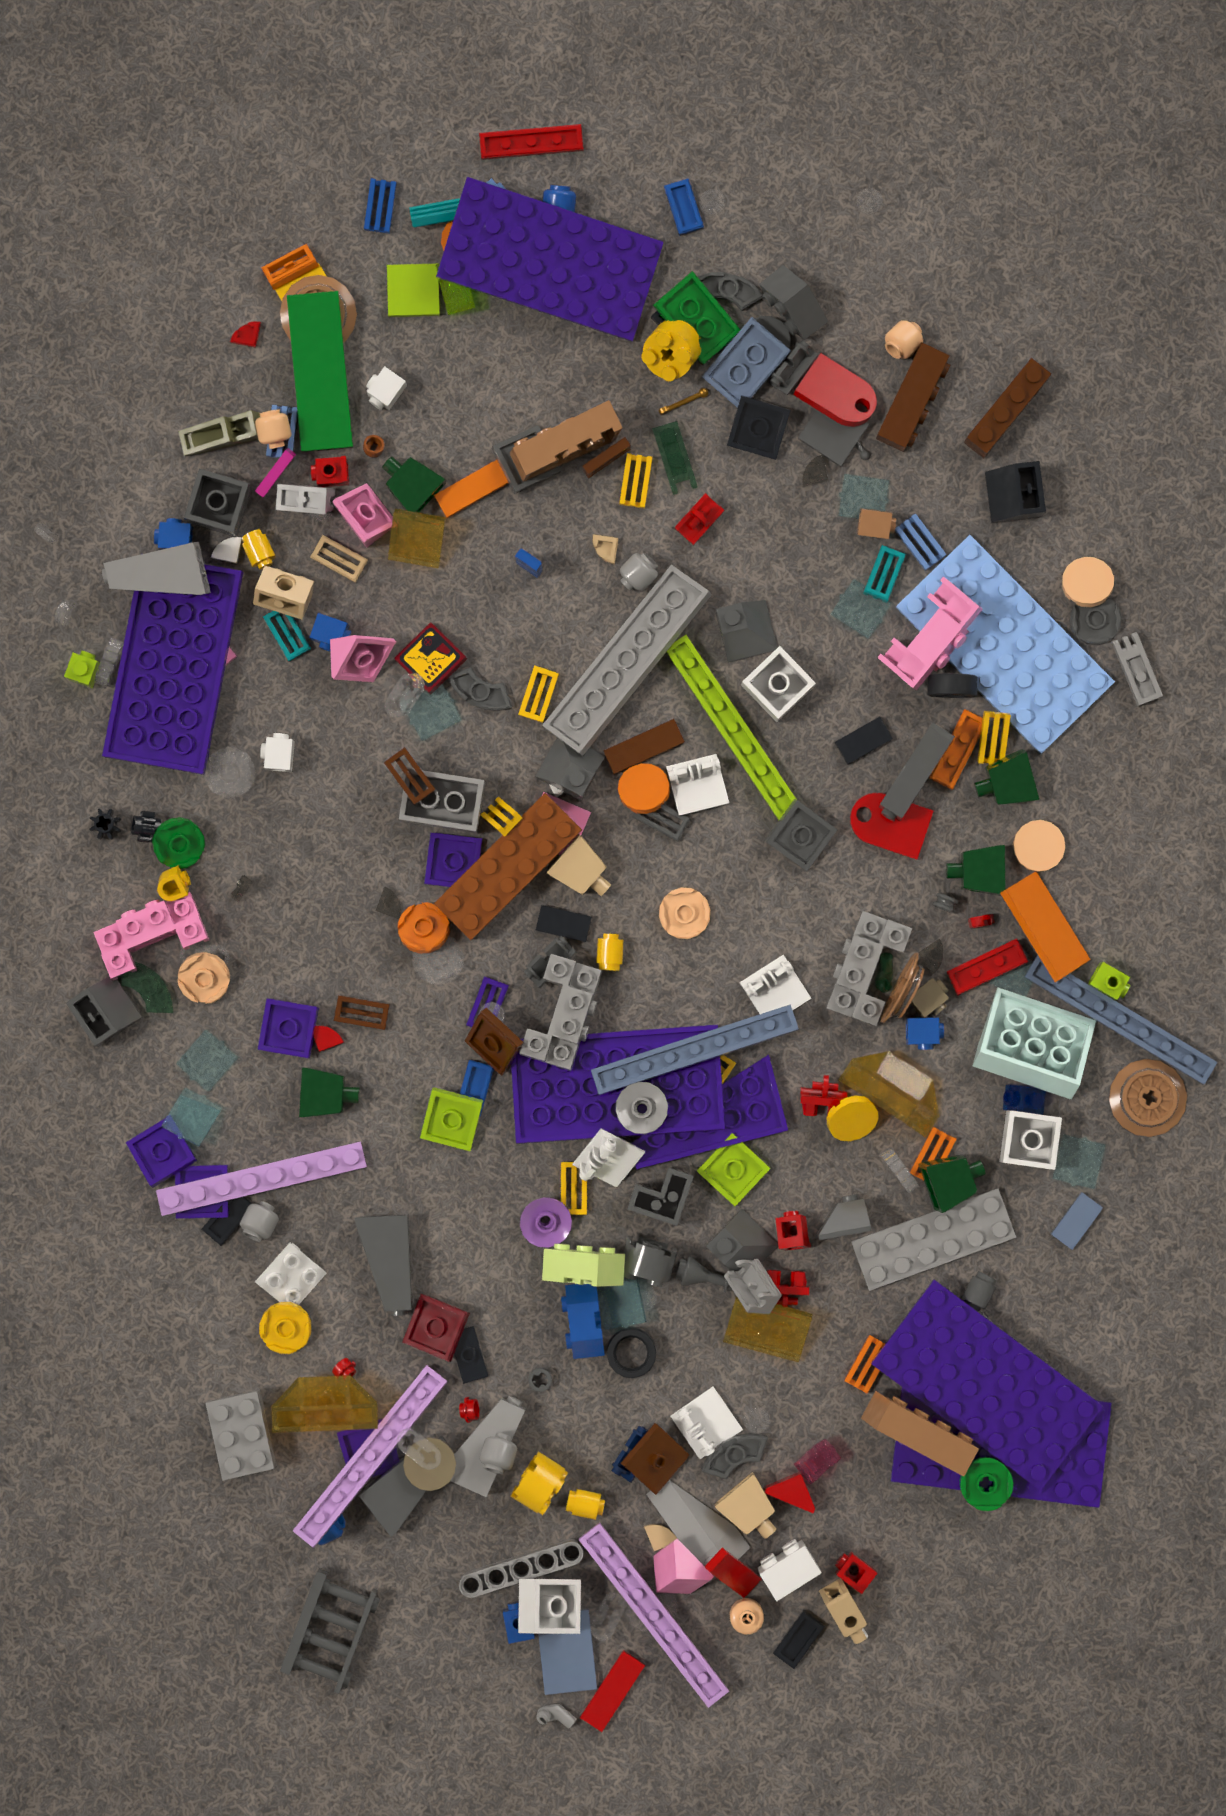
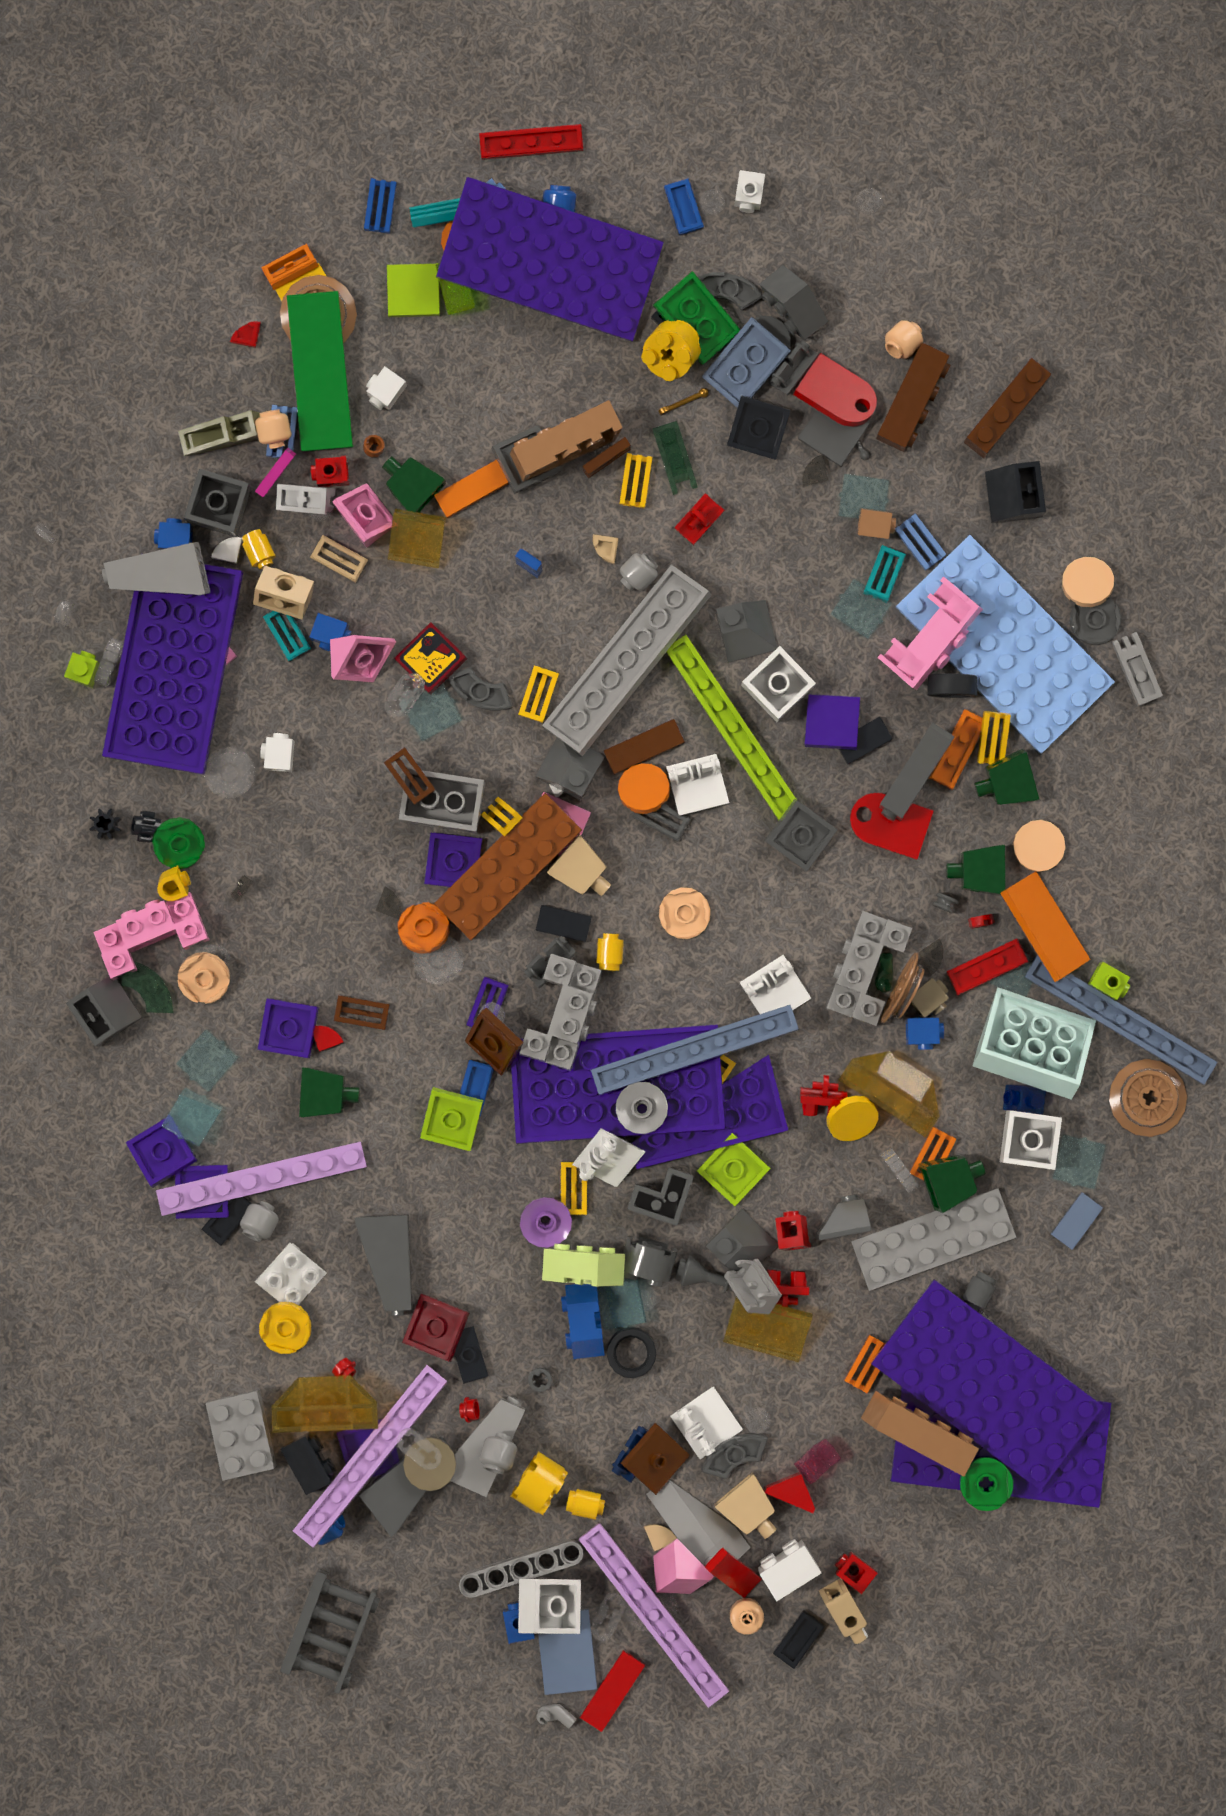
(308, 1462): none -> black slope
(749, 191): none -> white brick
(832, 722): none -> dark purple tile

